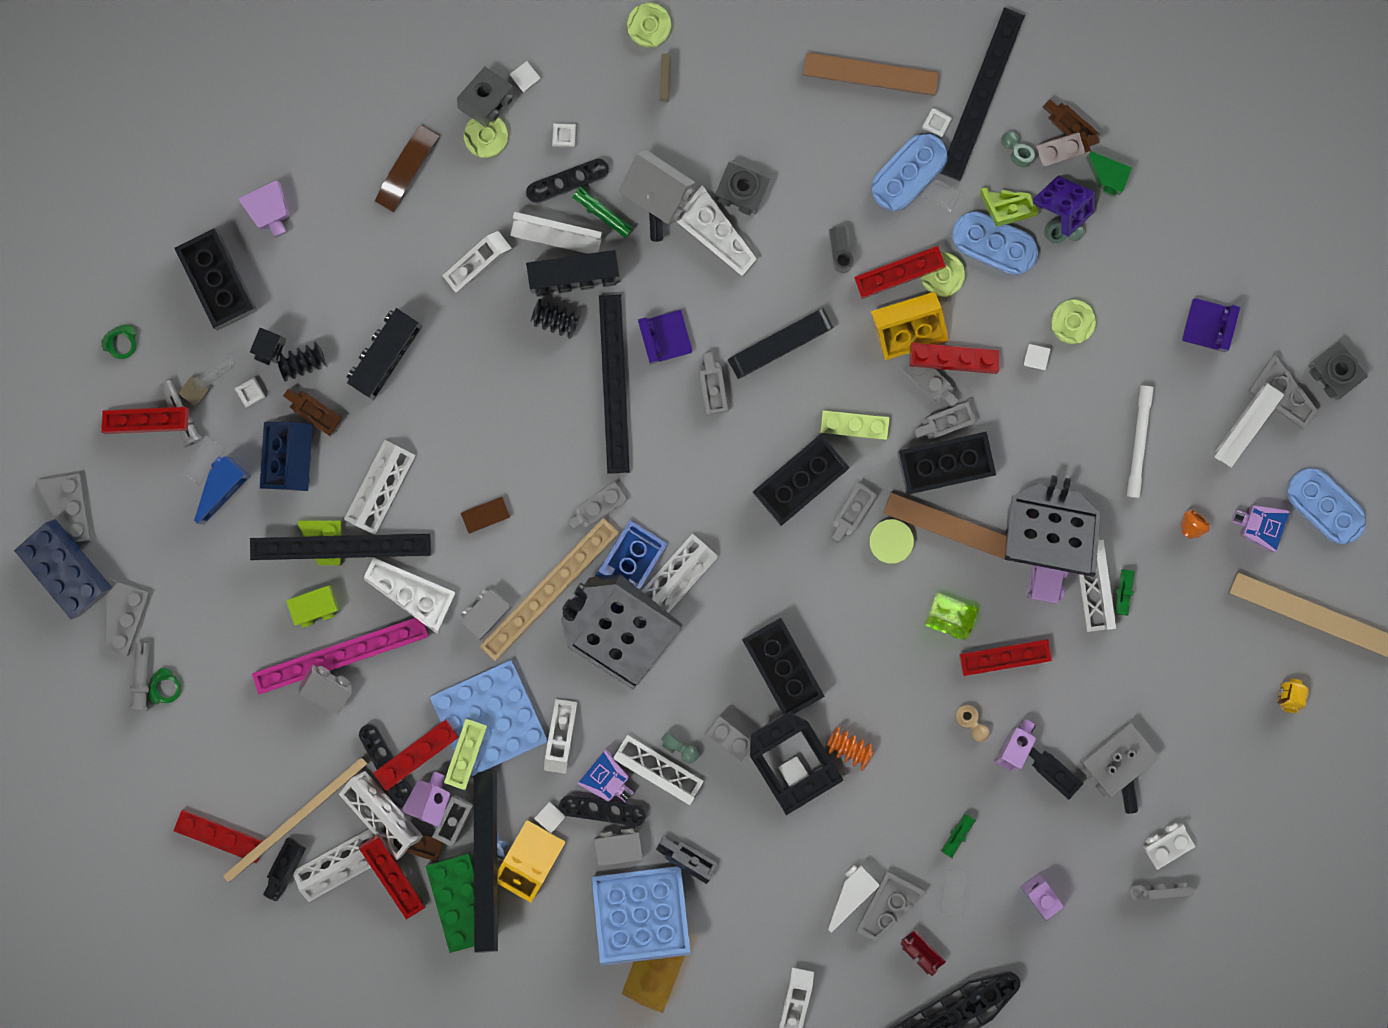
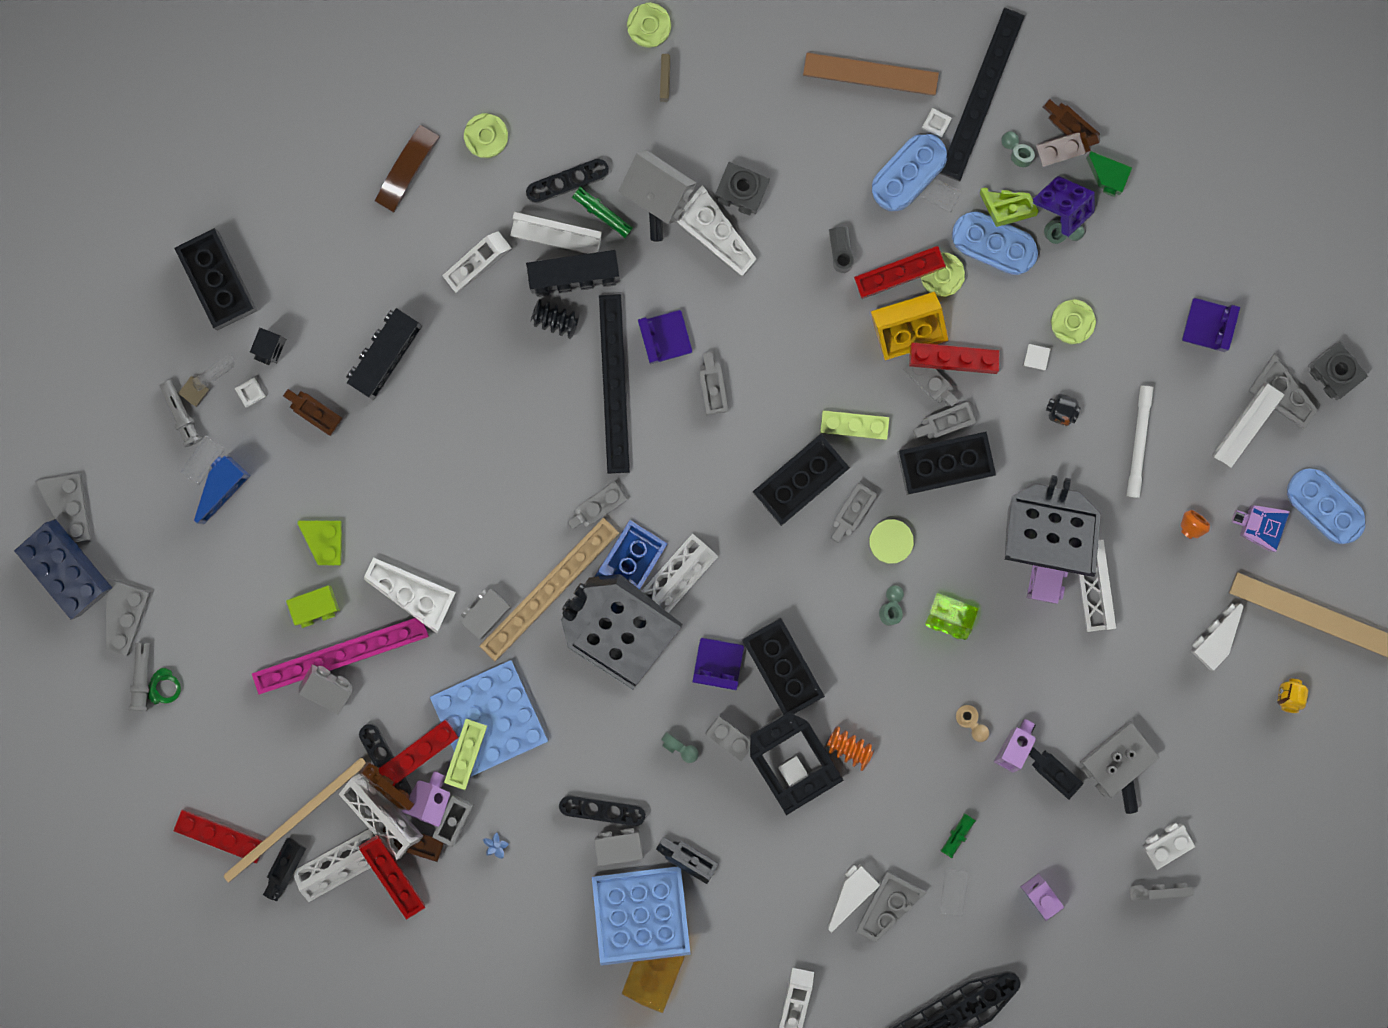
(107, 341): green piece -> none
(145, 420): red plate -> none
(267, 208): lavender torso -> none
(286, 456): dark blue slope -> none
(301, 361): black piece -> none
(340, 546): black tile -> none
(375, 480): white fence -> none
(384, 786): none -> reddish brown hinge
(454, 897): green brick -> none
(485, 108): dark grey brick -> none
(485, 515): reddish brown tile -> none
(485, 862): black tile -> none
(525, 77): white tile -> none
(529, 861): yellow slope -> none
(550, 817): white tile -> none
(560, 736): white slope -> none
(564, 135): white tile -> none
(606, 778): torso -> none
(652, 776): white fence -> none
(718, 663): none -> dark purple bracket
(780, 343): black beam -> none
(894, 595): none -> sand green plate
(916, 946): dark red hinge -> none
(946, 525): medium nougat tile -> none
(1005, 657): red plate -> none
(1063, 410): none -> black head
(1124, 592): green pin -> none
(1218, 642): none -> white slope

